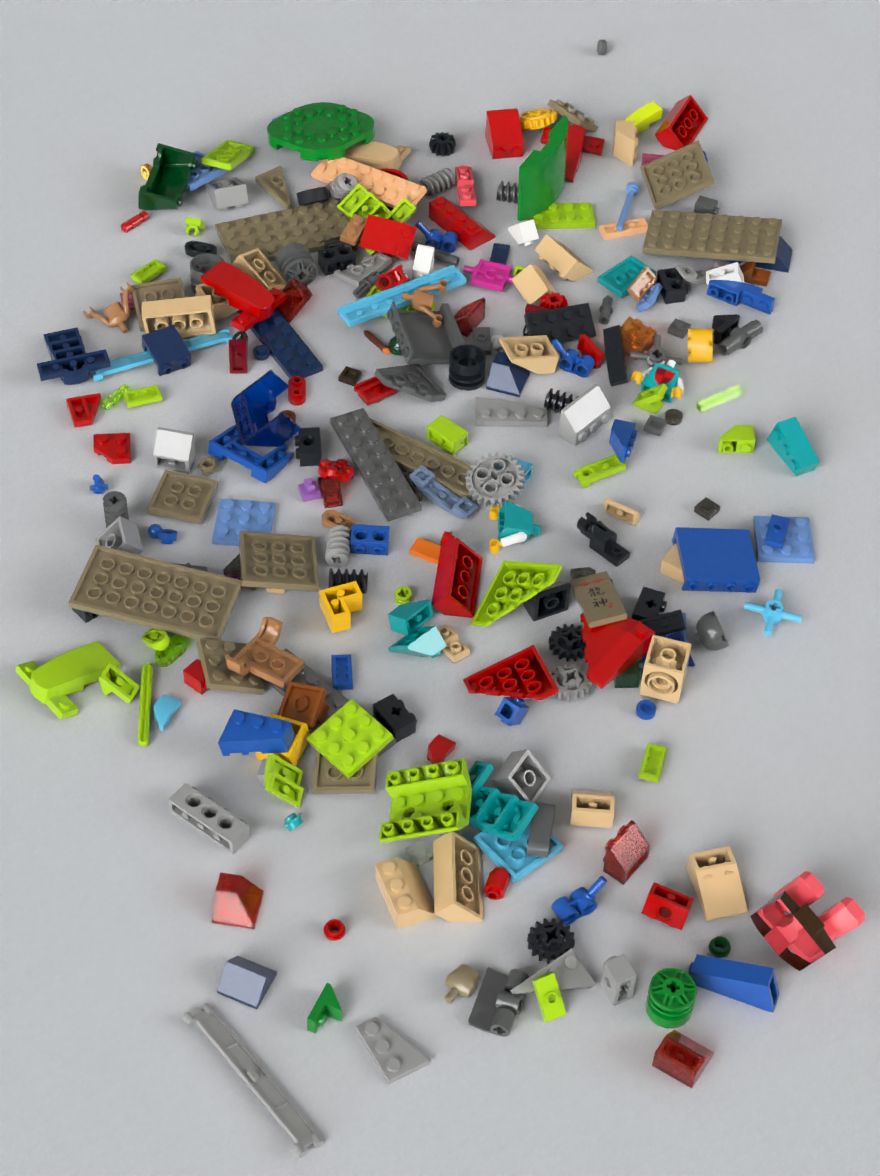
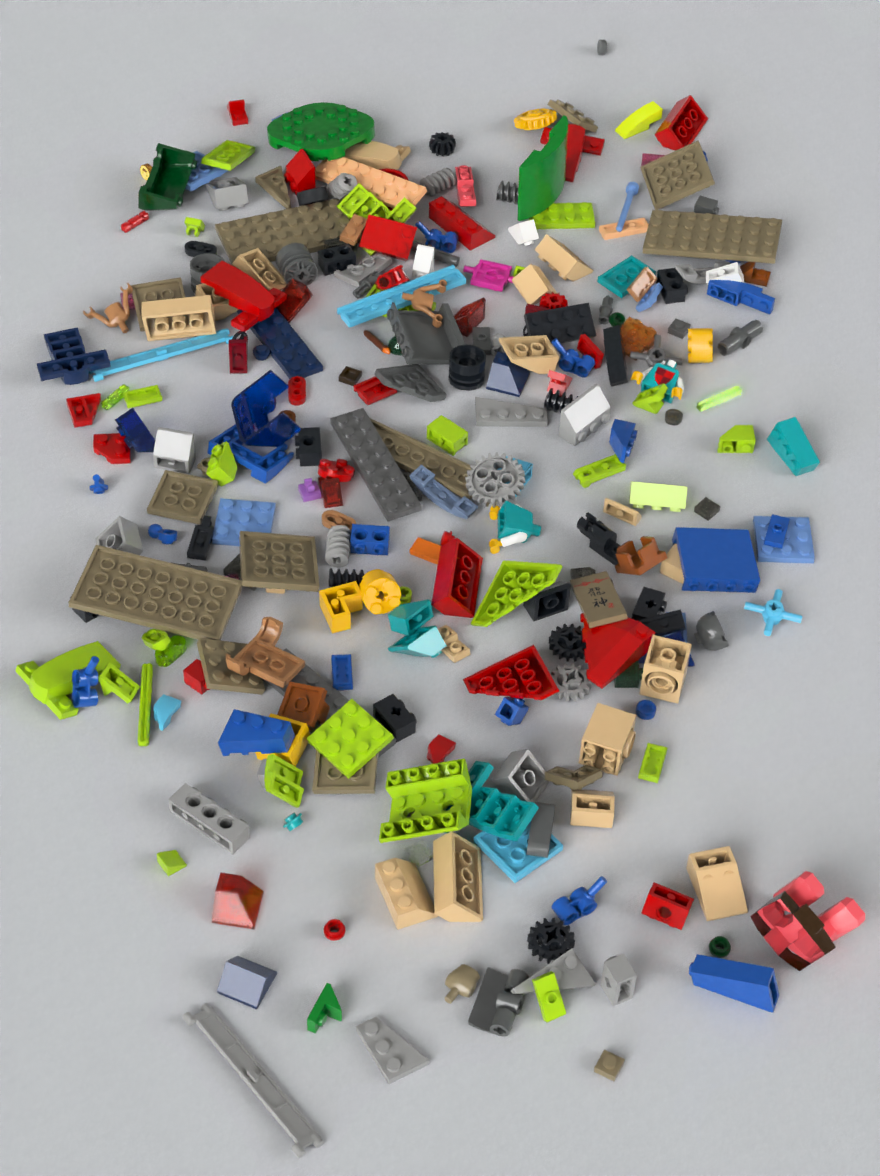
(82, 681): none -> blue beam
(114, 506): dark grey piece -> none
(135, 432): none -> clear blue slope
(149, 272): lime plate -> none
(167, 350): dark blue panel -> none
(170, 861): none -> lime slope
(201, 540): none -> black hinge
(222, 464): none -> lime slope
(237, 112): none -> red slope
(300, 173): none -> red slope
(380, 591): none -> yellow brick
(497, 883): red brick -> none
(500, 253): dark blue tile -> none
(504, 133): red slope -> none
(558, 382): none -> slope
(574, 779): none -> dark tan plate
(608, 739): none -> tan brick
(609, 1065): none -> dark tan plate
(616, 319): none -> dark green plate
(625, 141): tan slope -> none
(625, 852): clear red slope -> none
(641, 561): none -> dark orange panel
(655, 425): dark grey plate -> none
(657, 496): none -> yellowish green slope
(670, 998): green wheel -> none
(681, 1058): clear red slope -> none
(723, 326): black slope -> none
(782, 258): dark blue slope -> none

